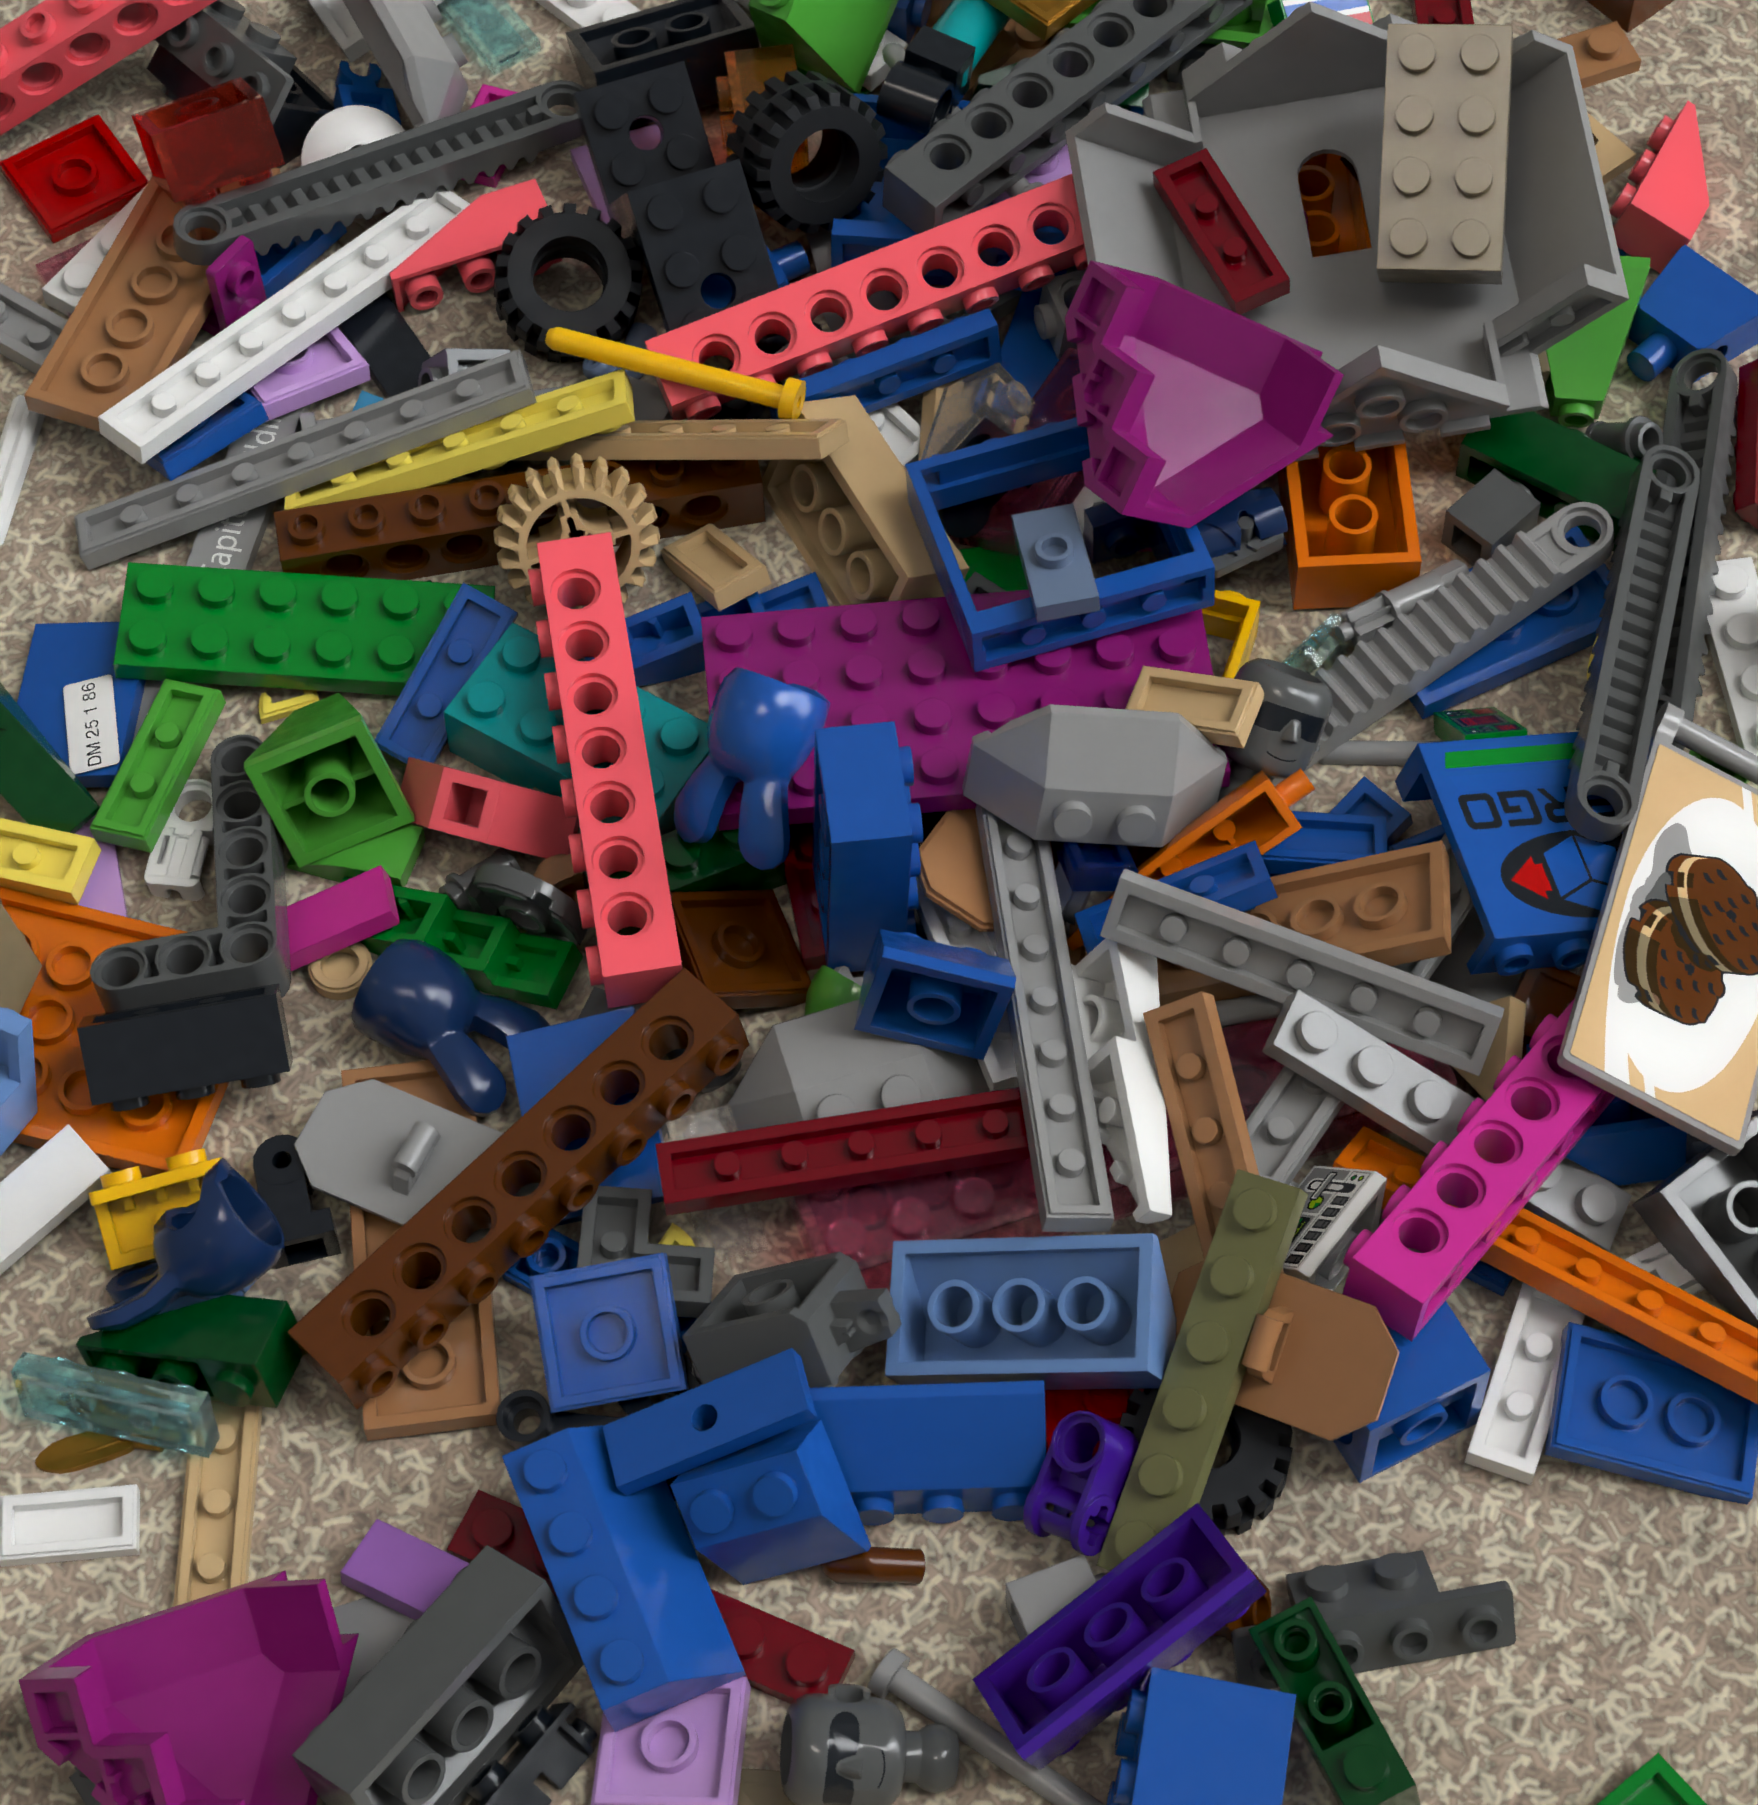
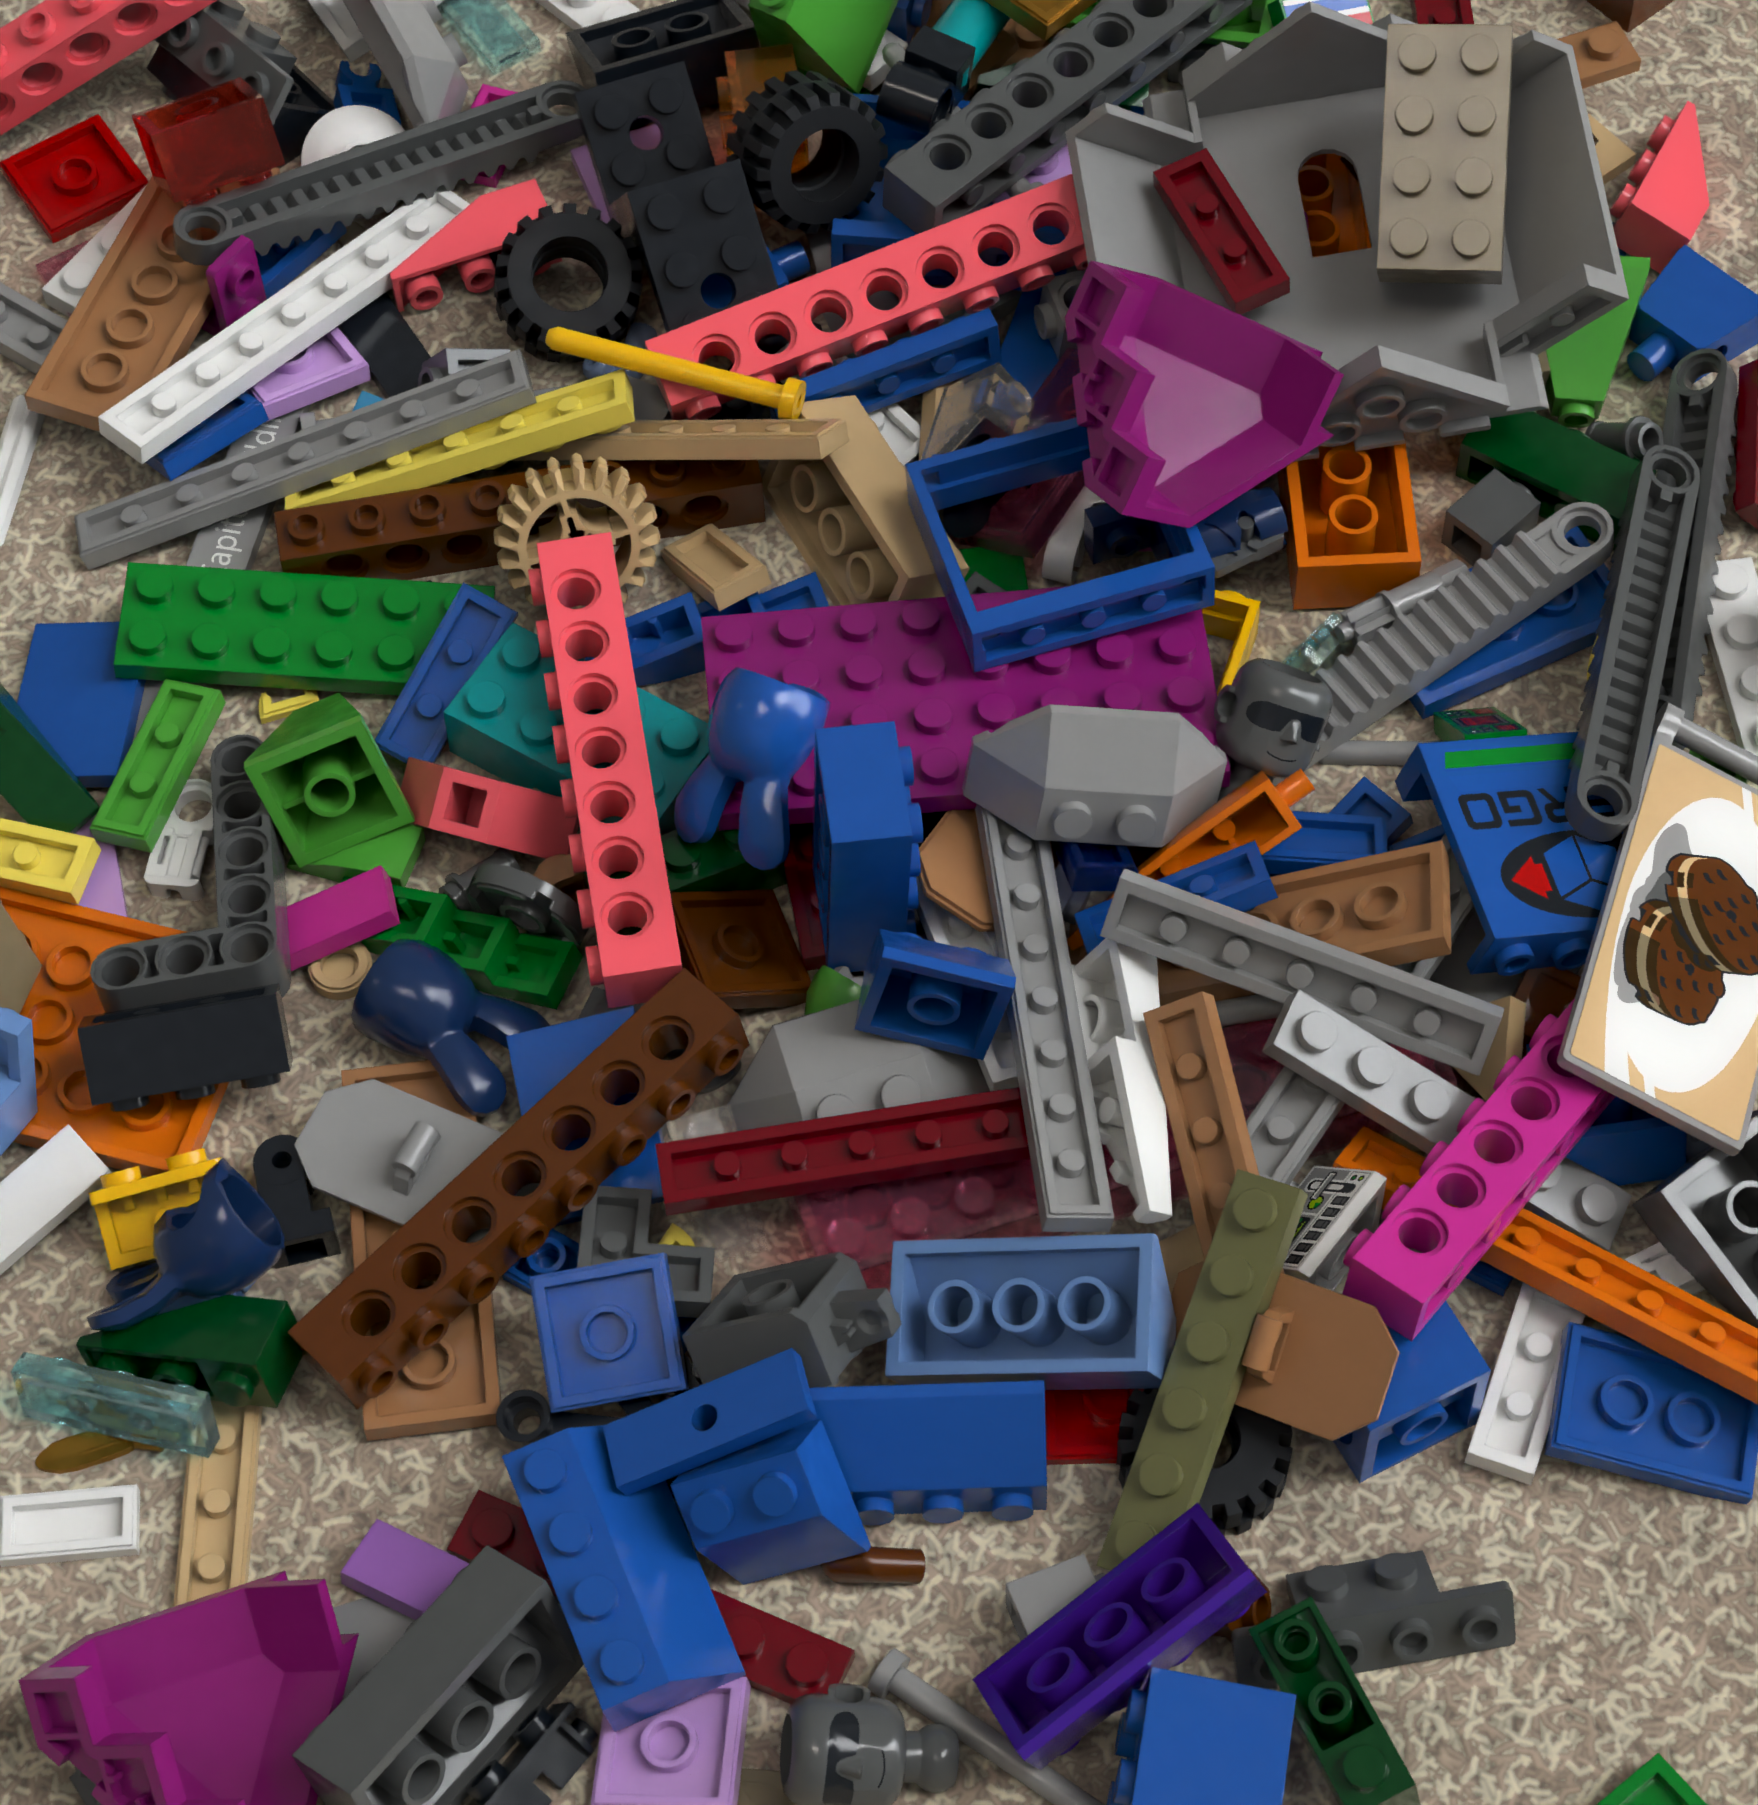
(91, 724): white sticker -> none
(1055, 563): sand blue plate -> none
(1079, 1482): dark purple piece -> none
(1213, 704): tan tile -> none

